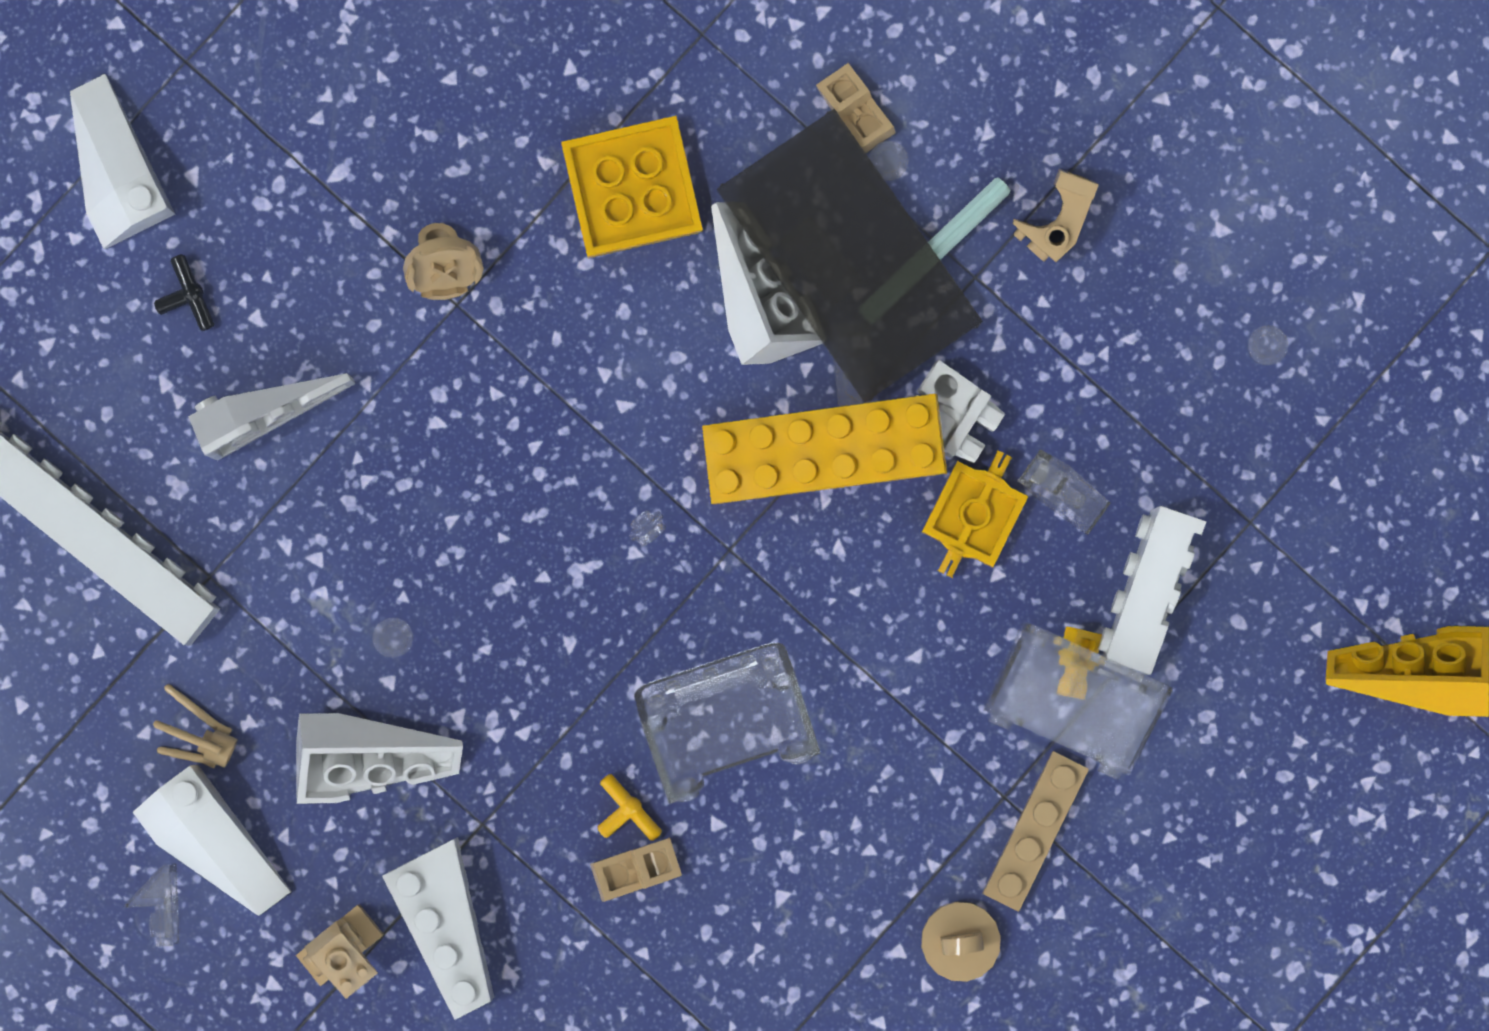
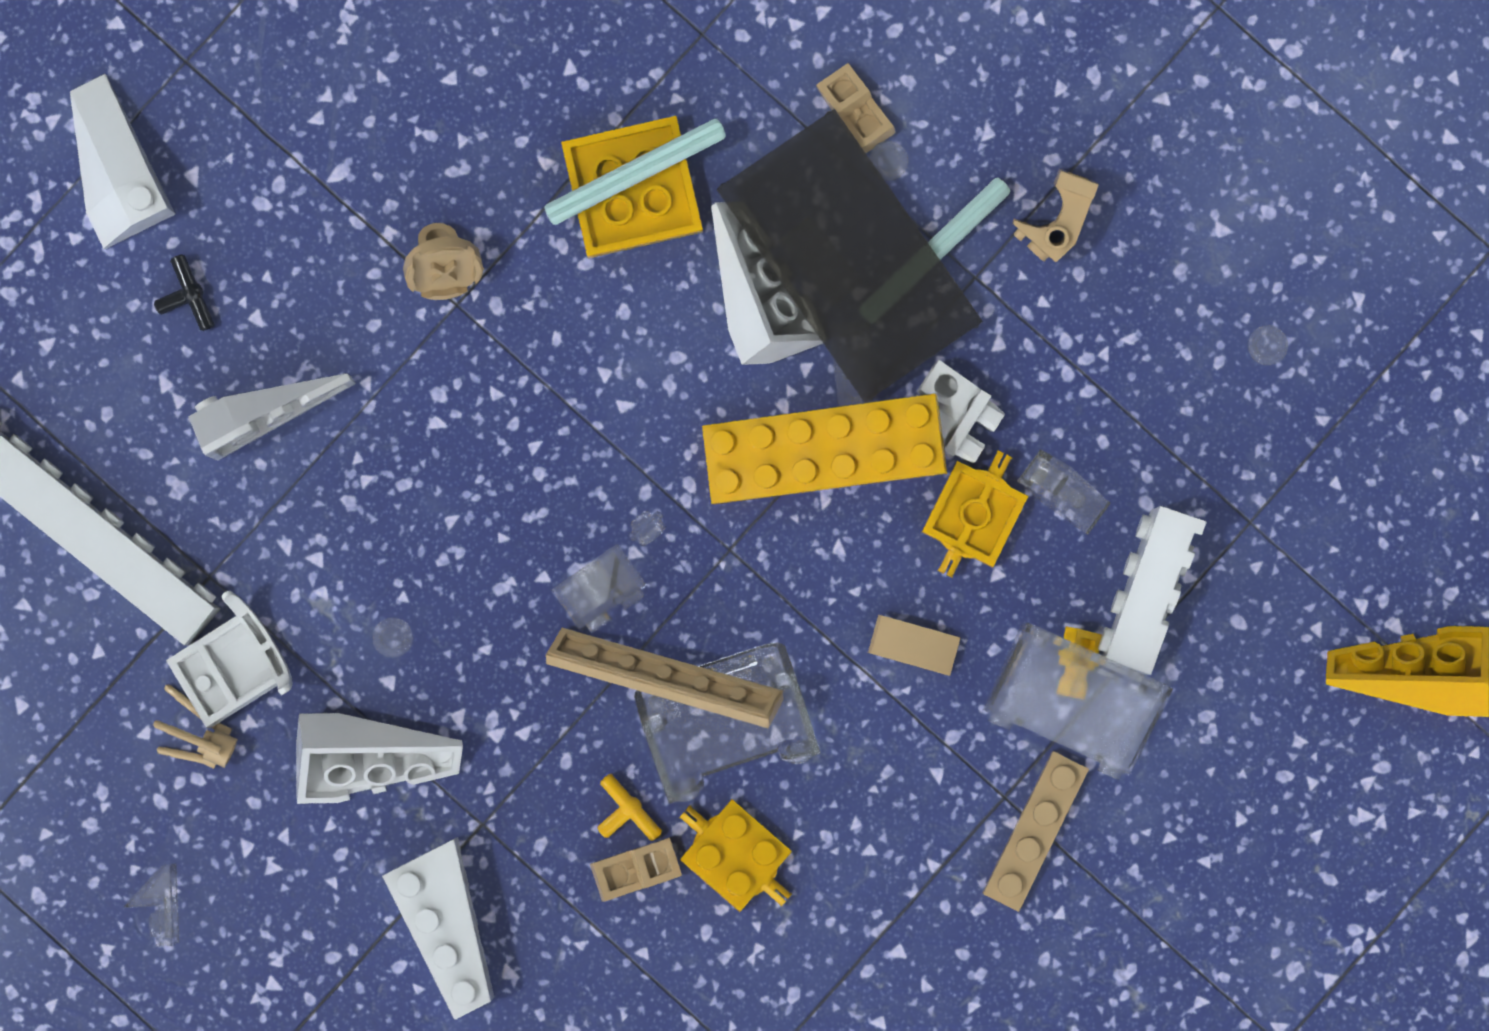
(203, 833): white wedge -> none
(230, 665): none -> white piece
(339, 952): tan tile -> none
(600, 589): none -> clear slope
(635, 171): none -> light aqua axle
(665, 677): none -> tan tile
(735, 855): none -> yellow plate
(914, 645): none -> tan slope
(960, 941): tan tile -> none

